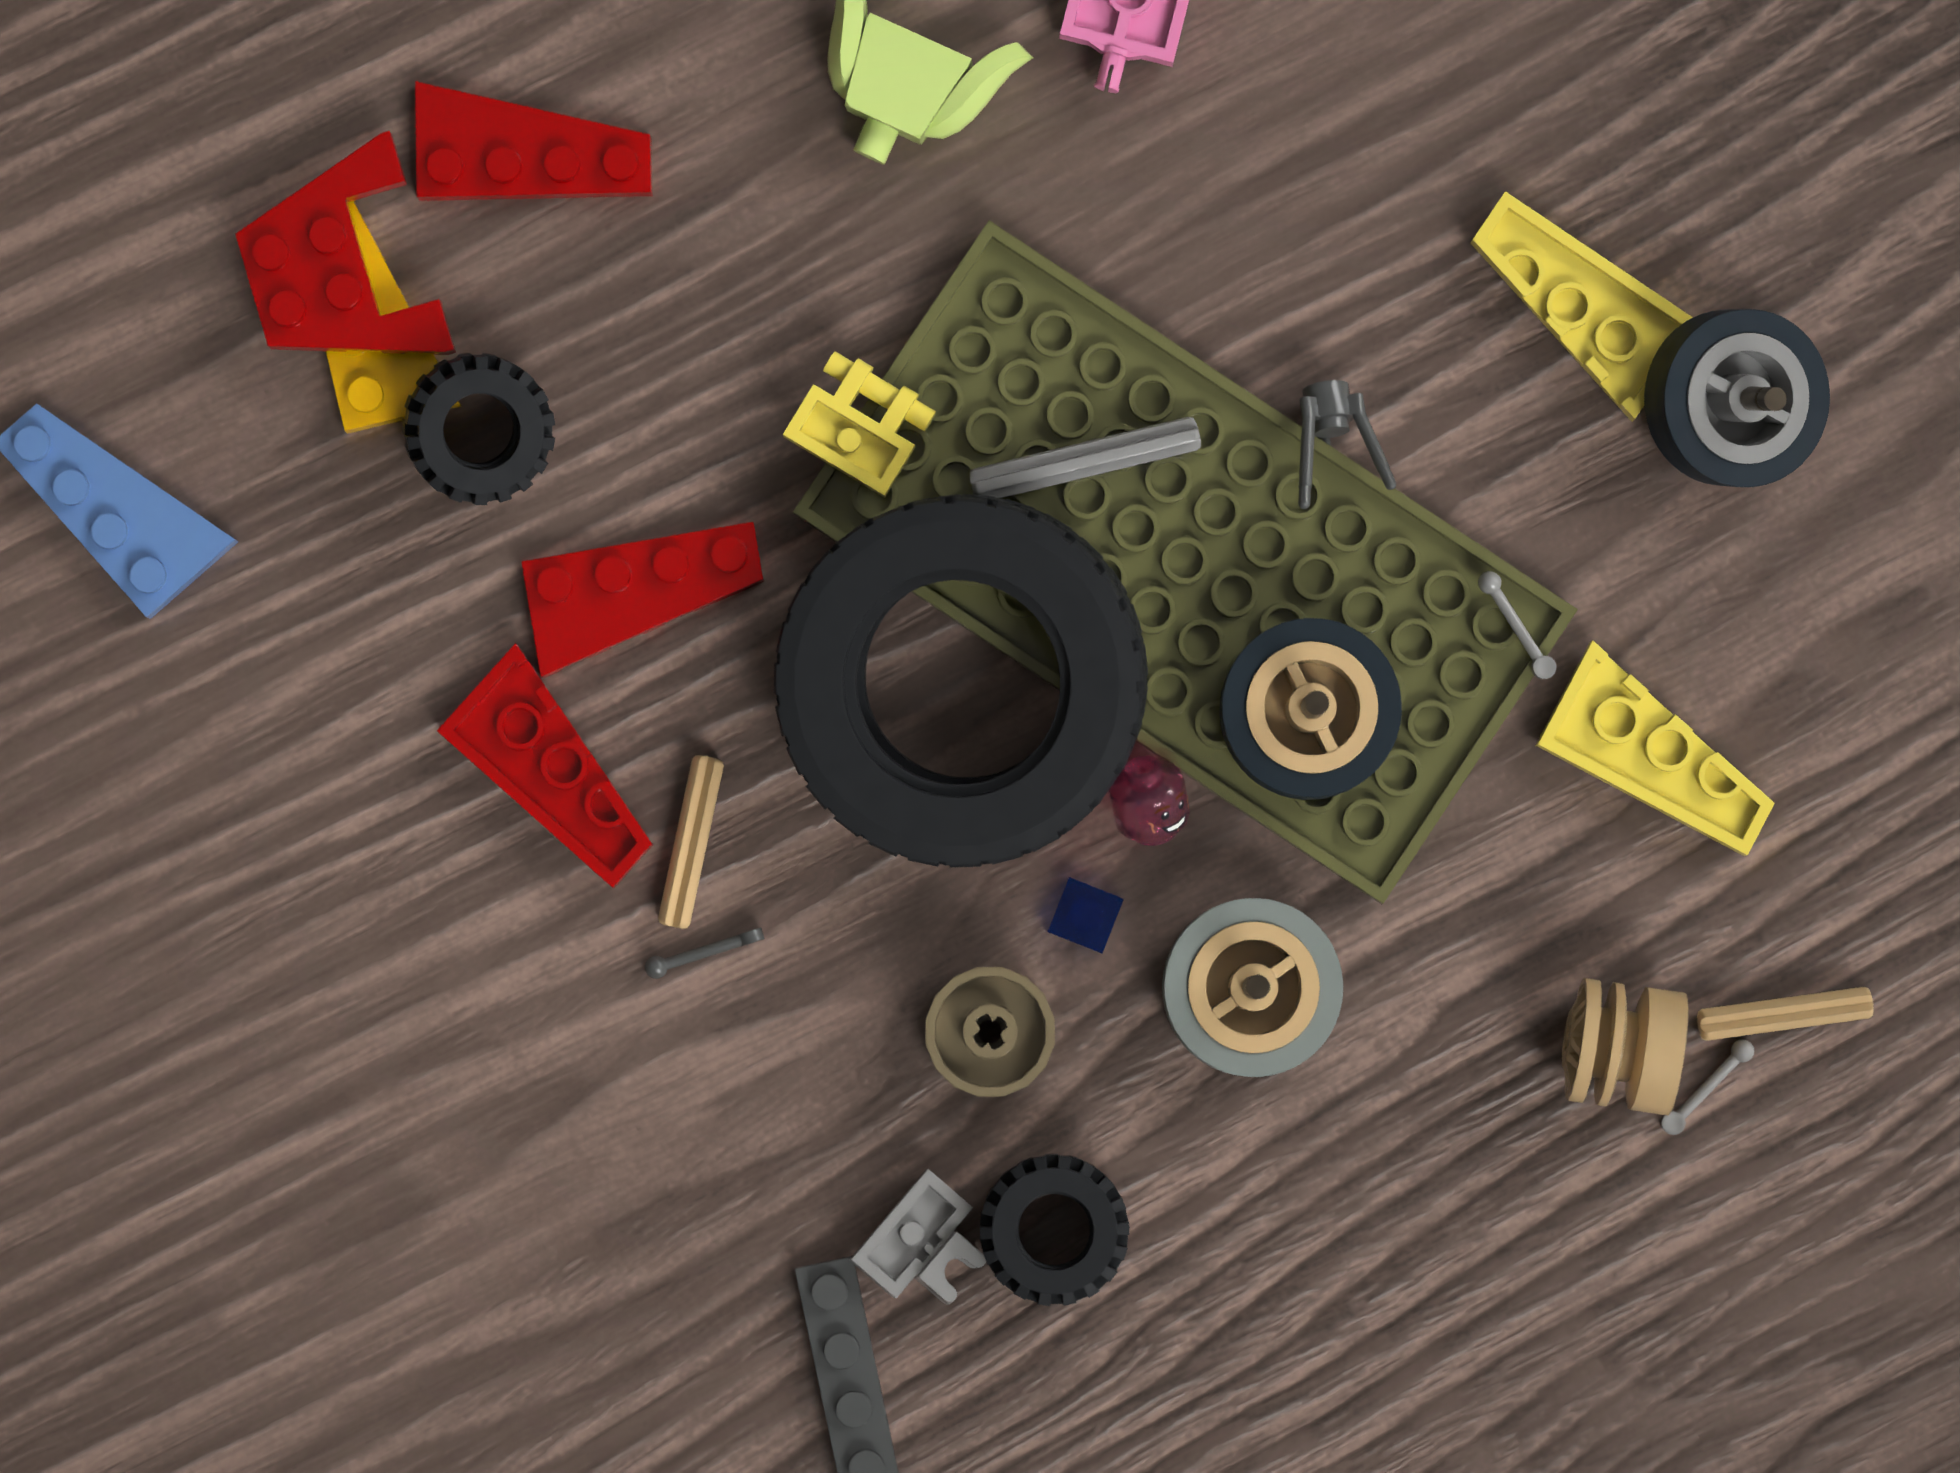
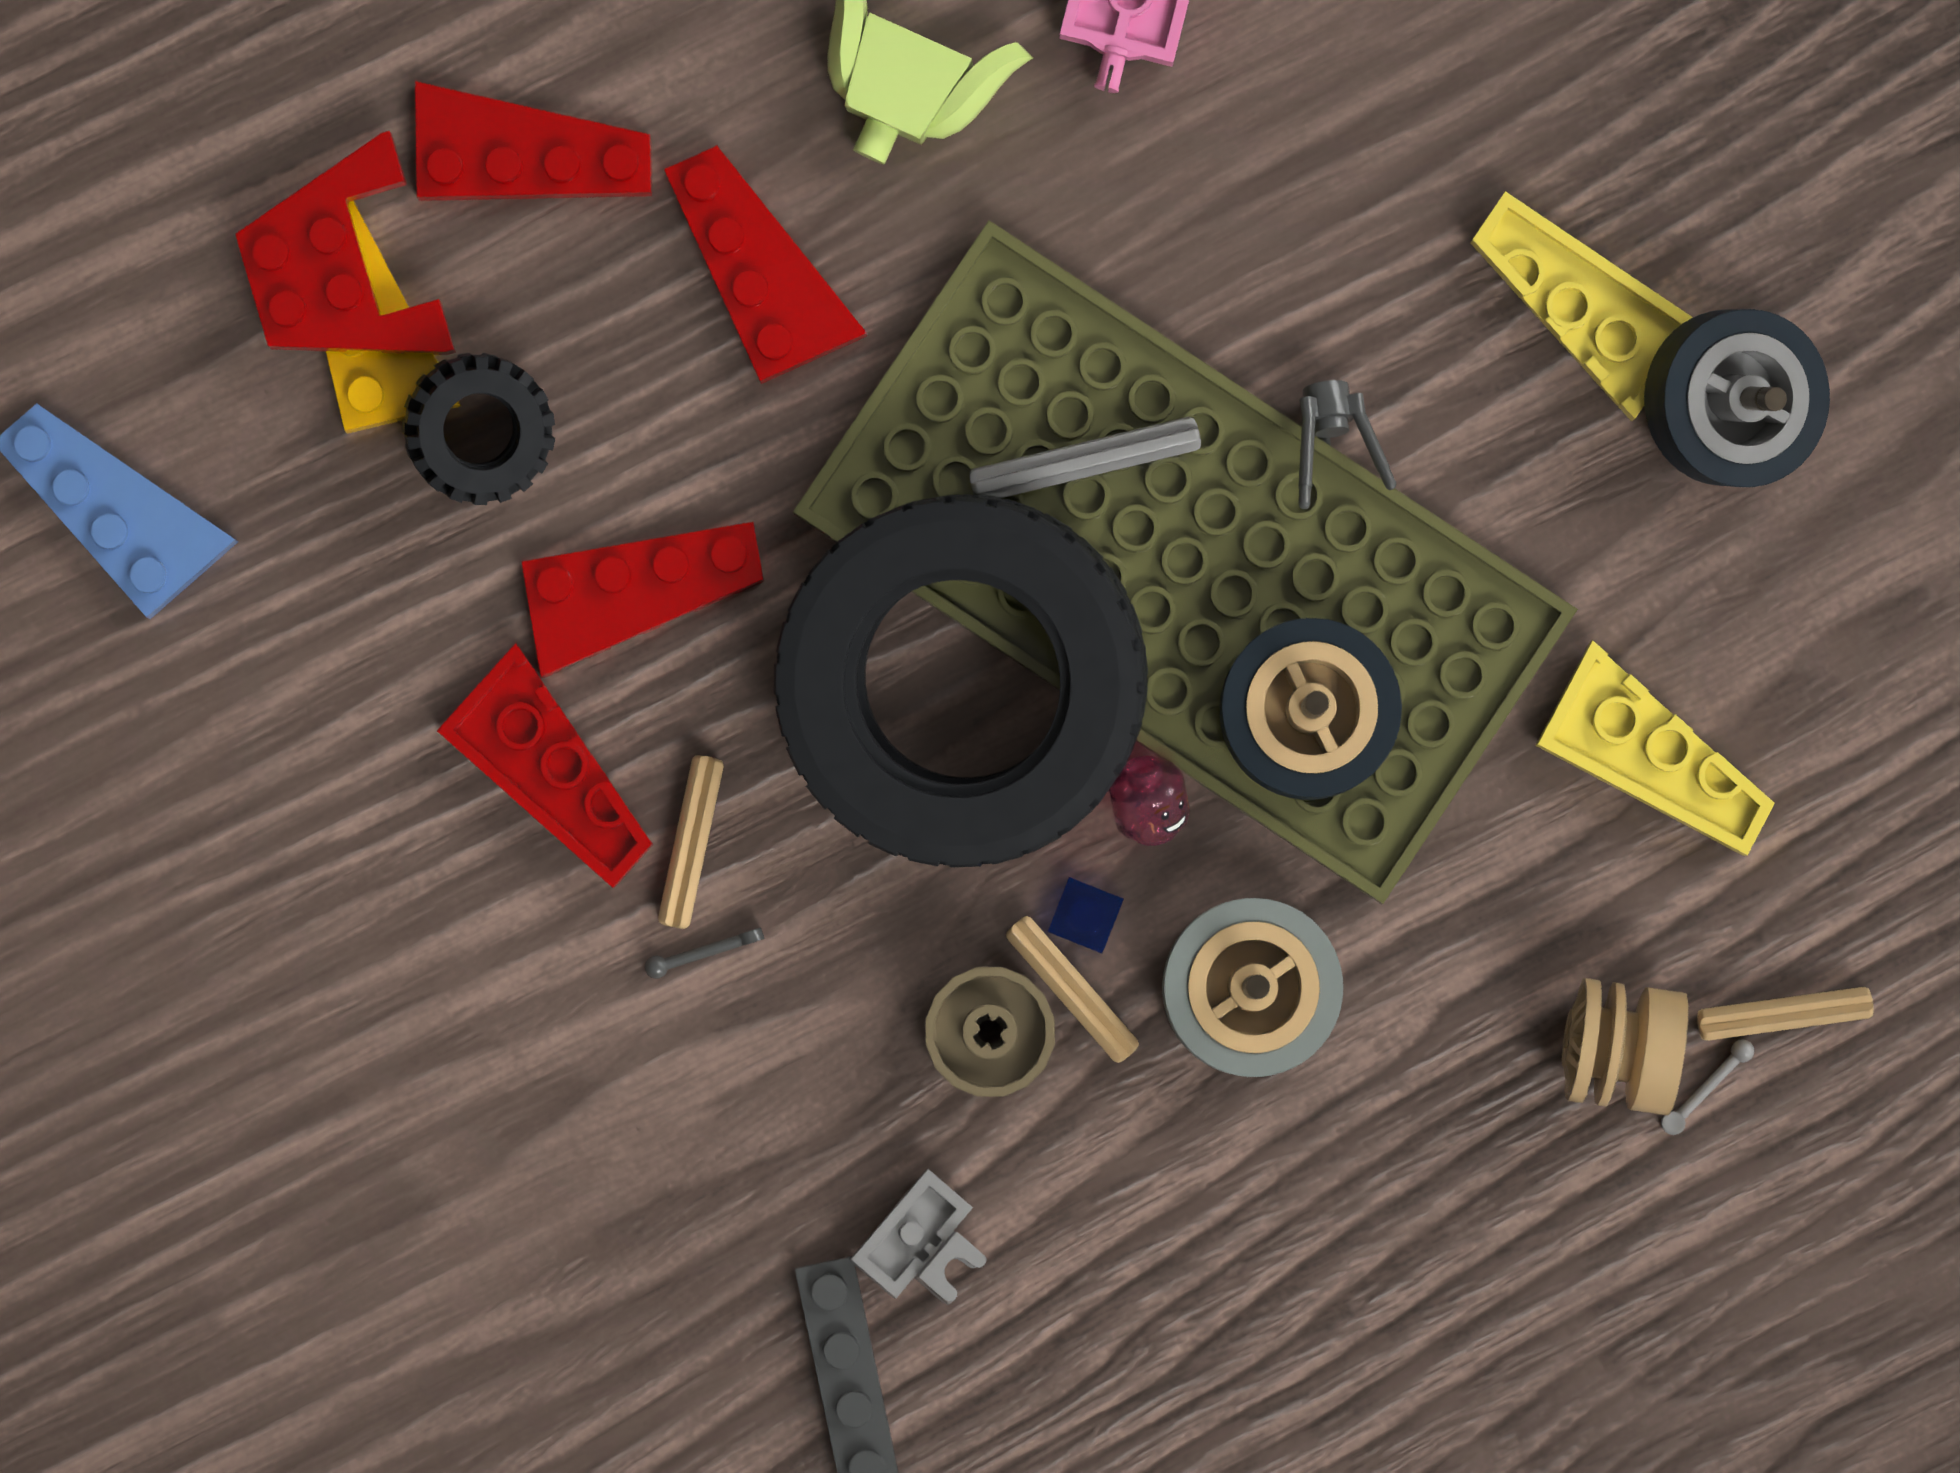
(765, 280): none -> red wing
(849, 438): light yellow plate -> none
(1042, 1281): black tyre -> none
(1072, 989): none -> tan axle
(1542, 666): light grey hinge -> none

